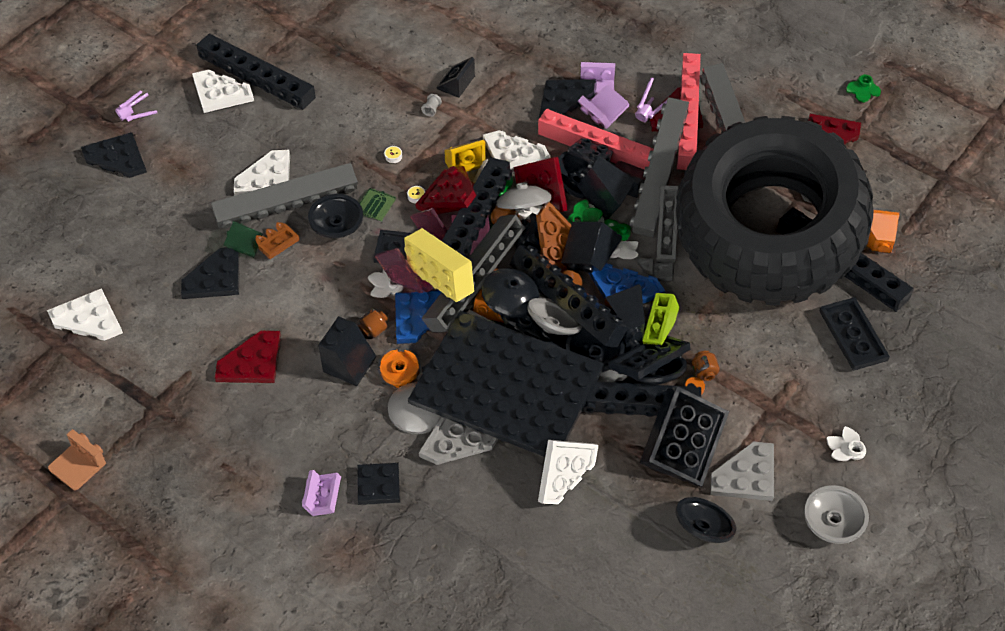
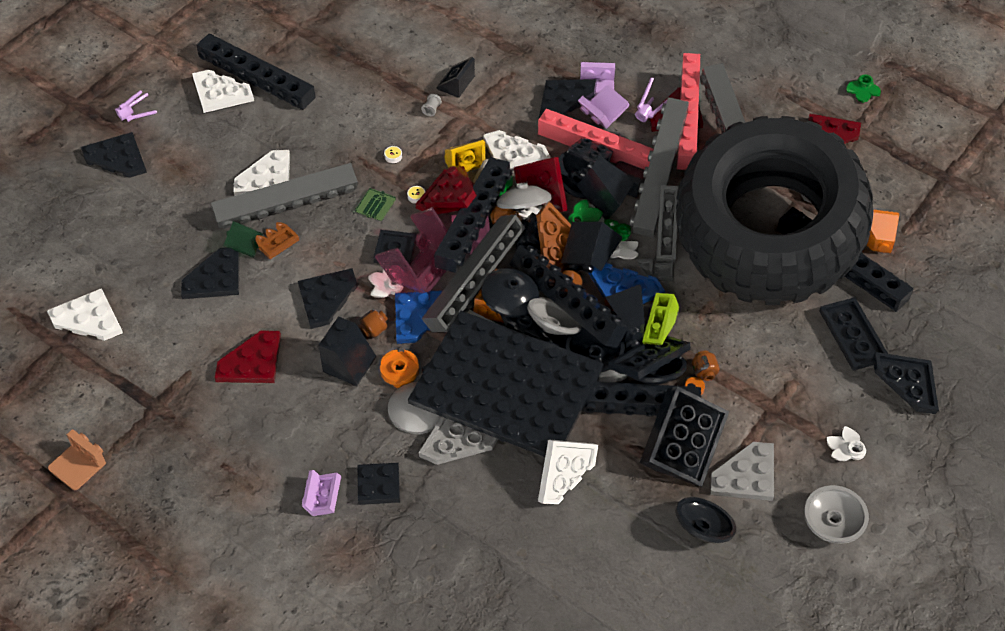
(326, 295): none -> black plate
(335, 216): black dish -> none
(439, 265): light yellow brick -> none
(909, 379): none -> black plate

